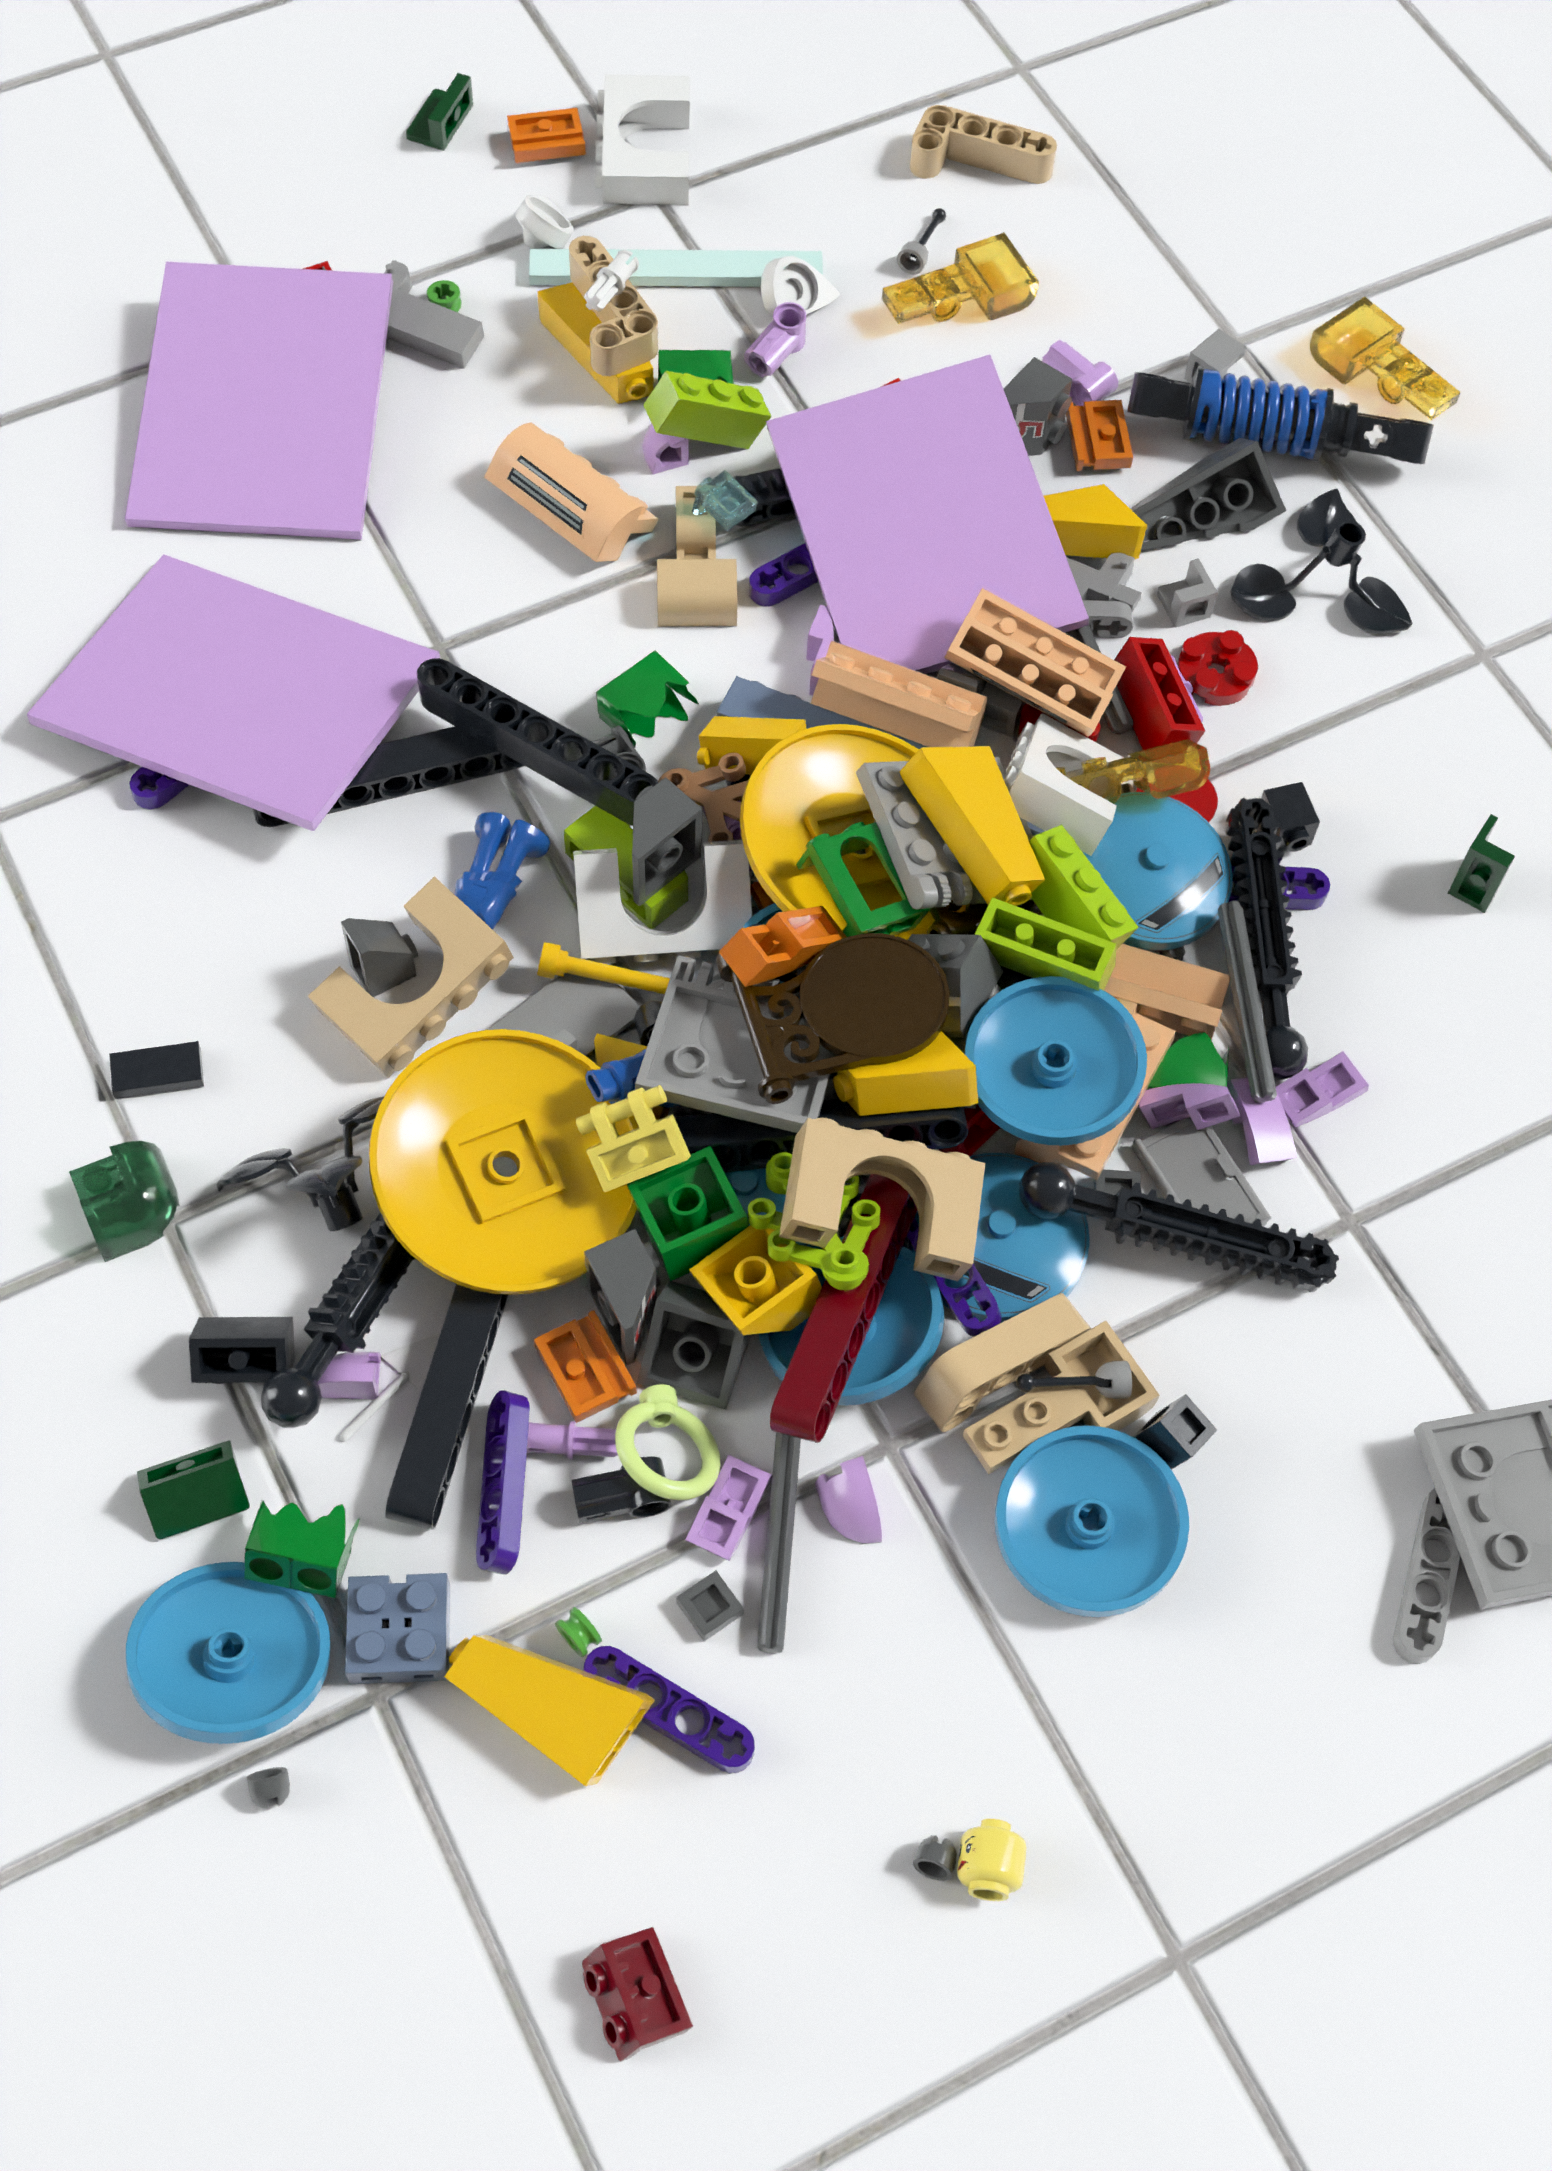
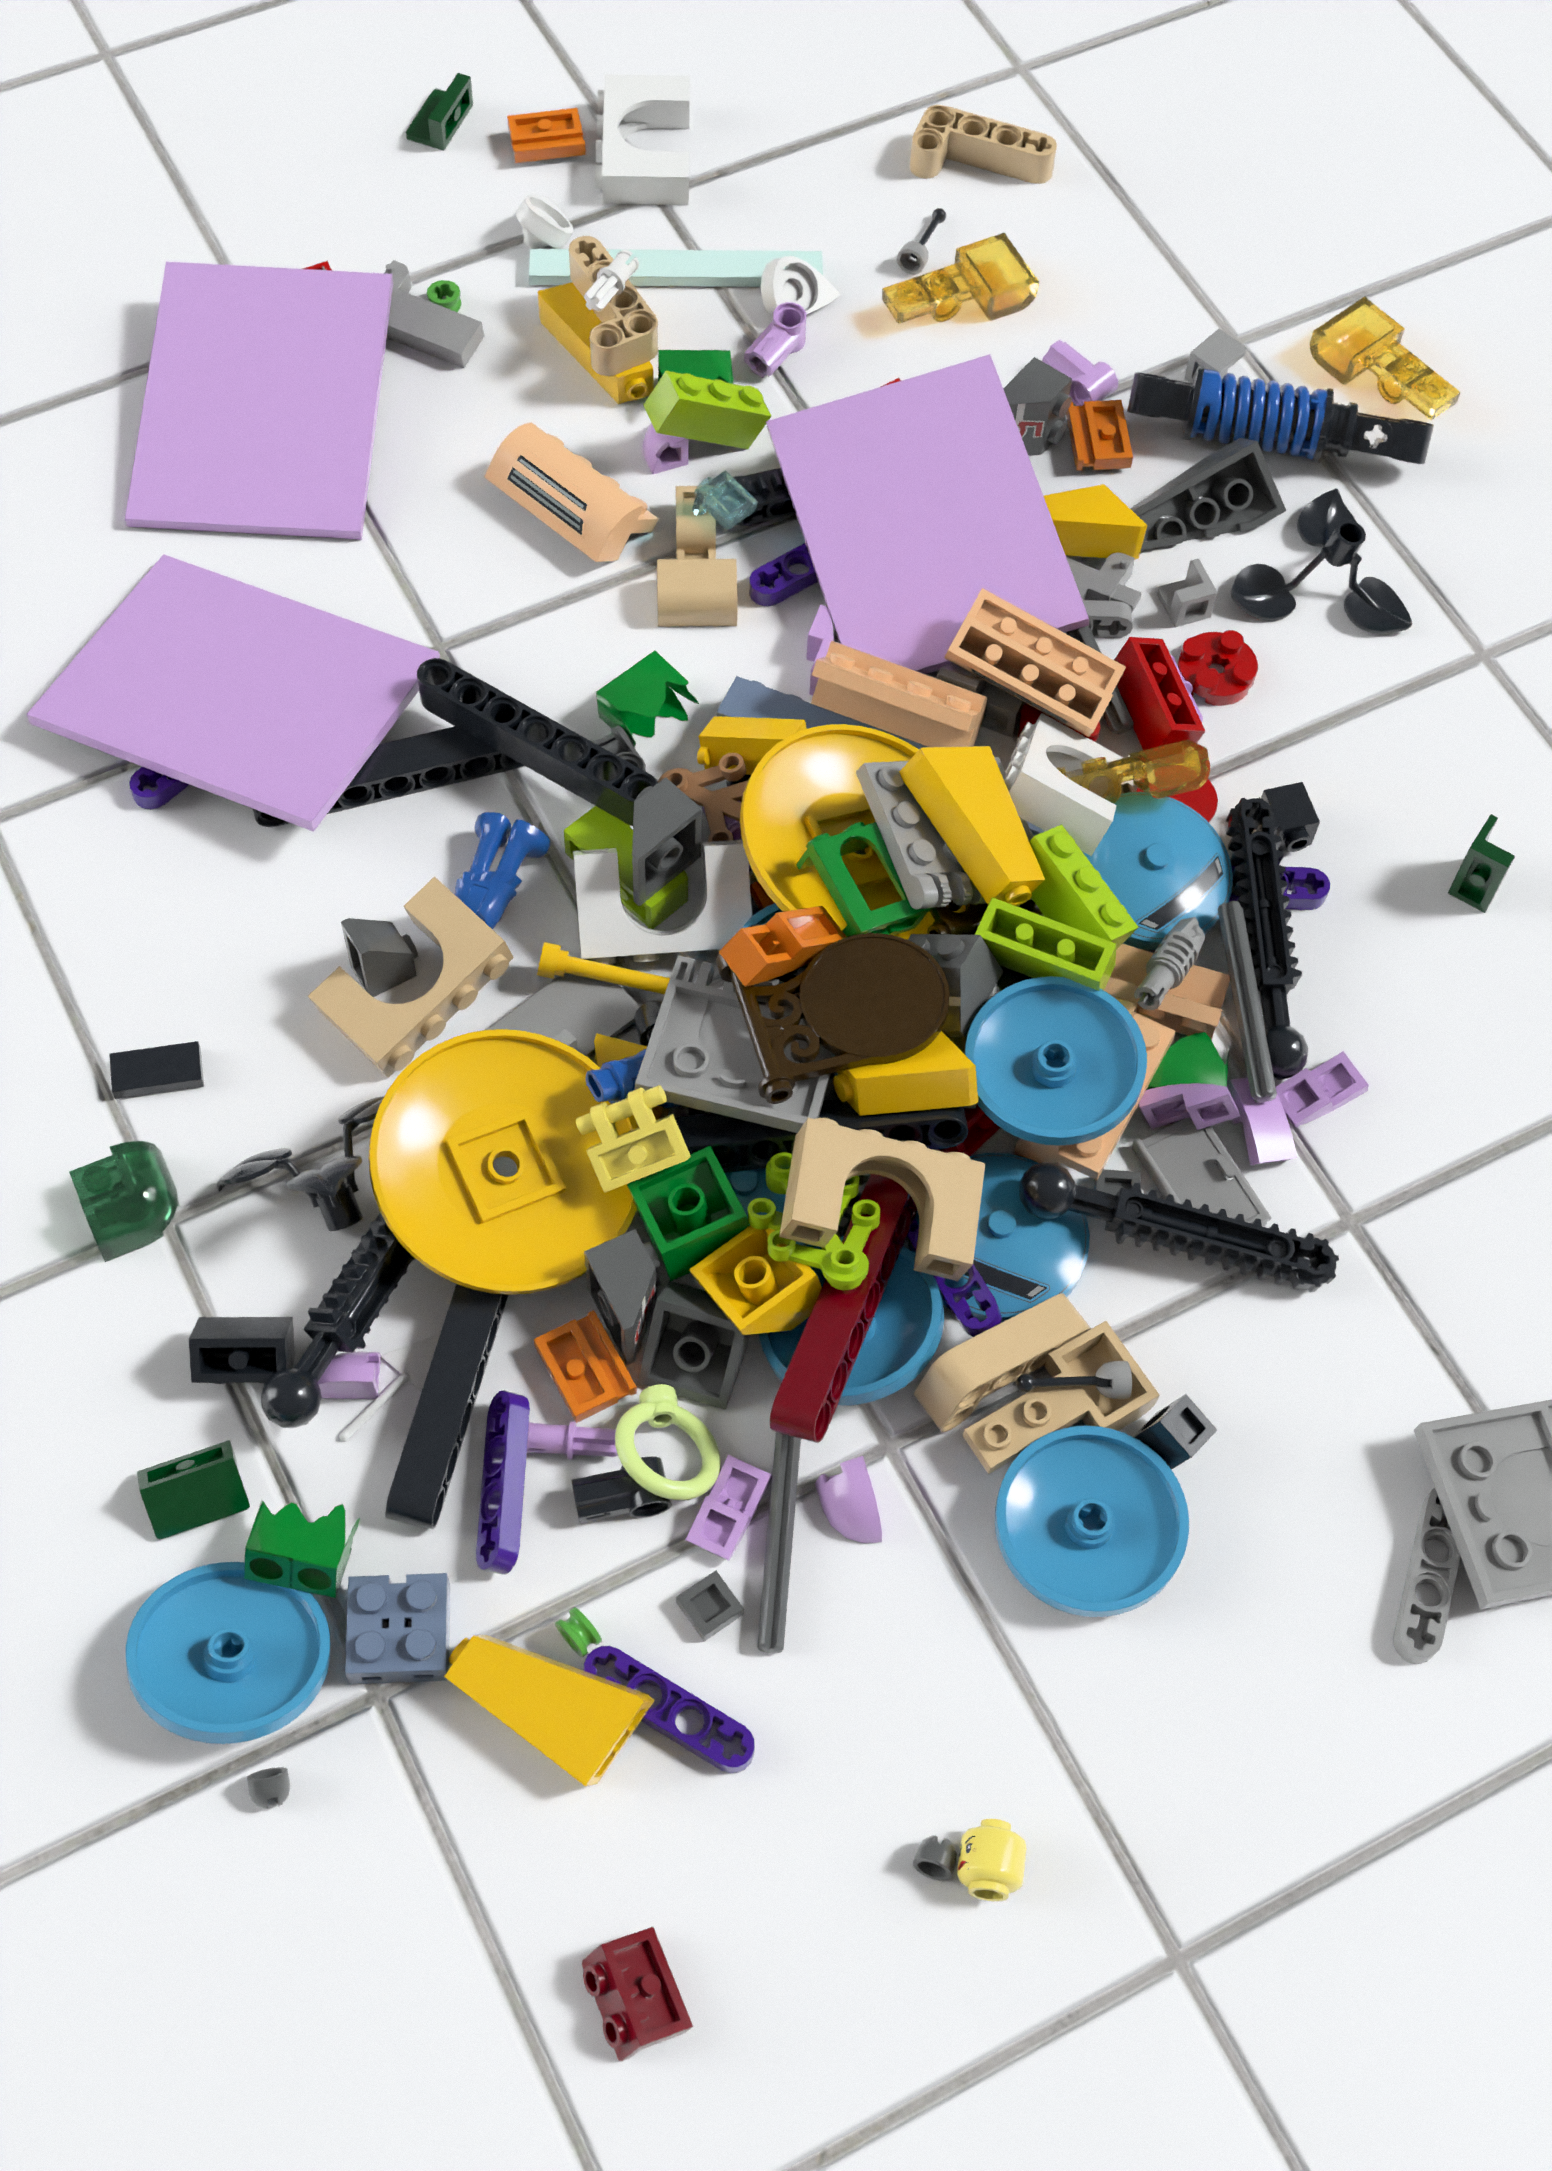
(1170, 962): none -> light grey hinge

